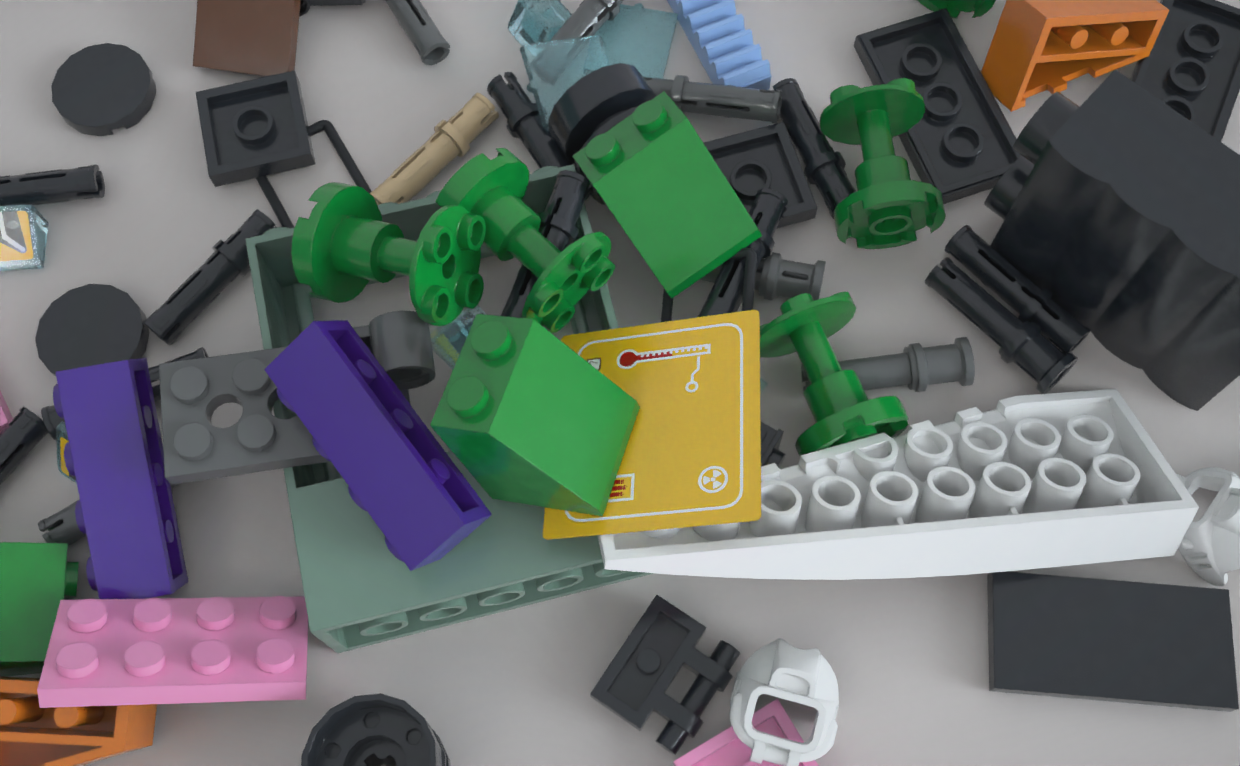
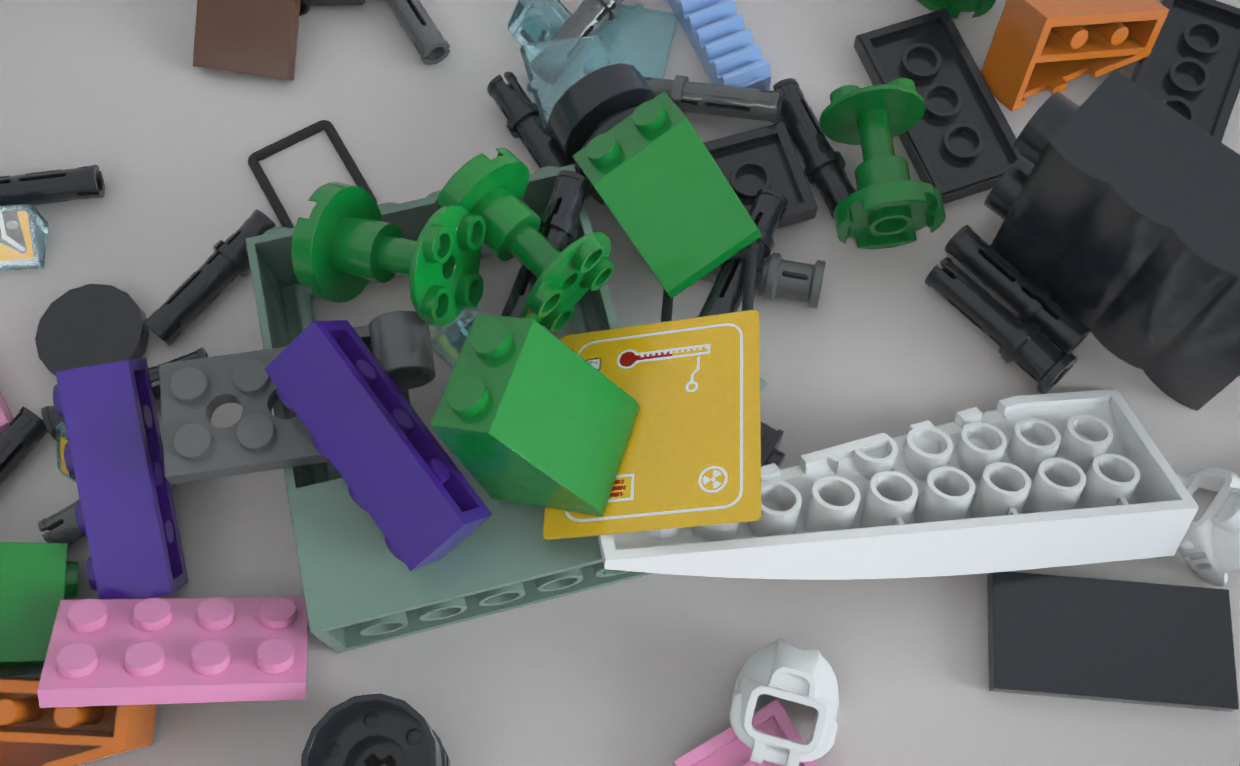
(103, 89): black tile -> none
(254, 128): black plate -> none
(447, 143): tan pin -> none
(650, 662): black plate -> none
(834, 394): green piece -> none
(914, 367): dark grey pin -> none

